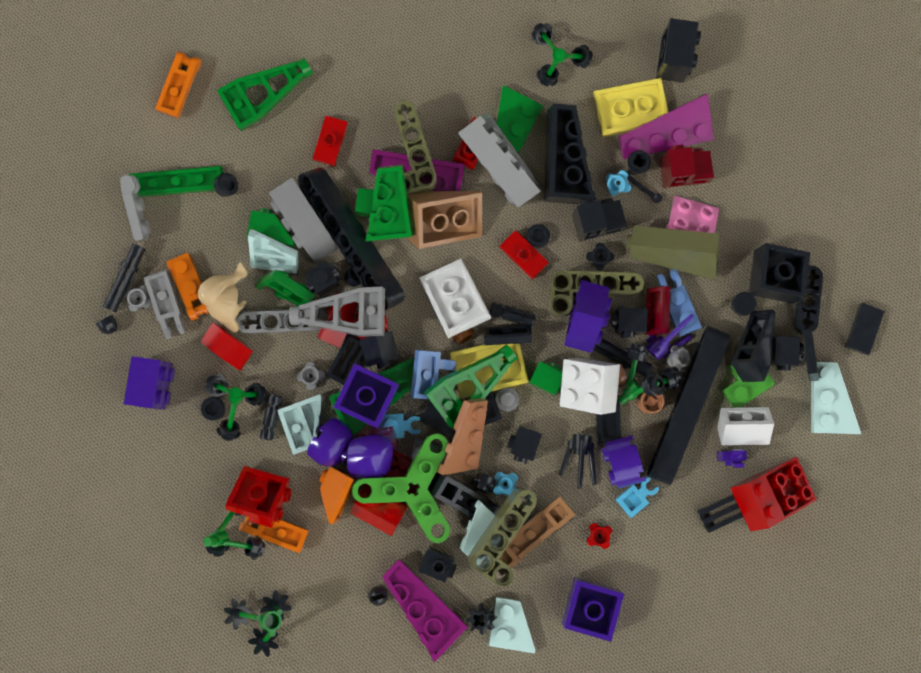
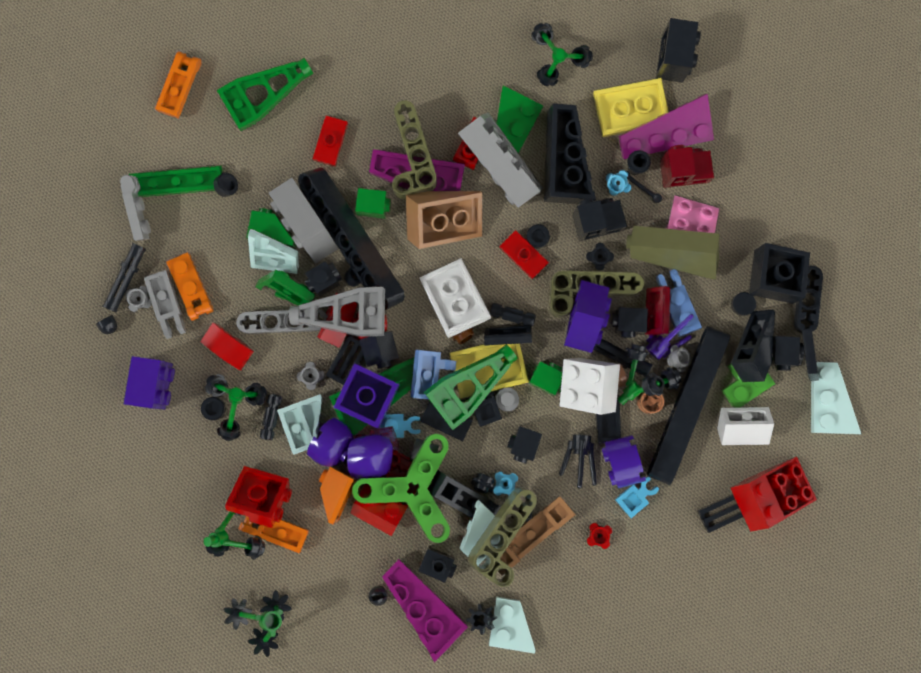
(221, 297): tan piece -> none
(390, 207): green wing -> none
(467, 441): nougat wing -> none
(592, 609): dark purple brick -> none
(733, 457): dark purple plate -> none
(864, 329): black tile -> none

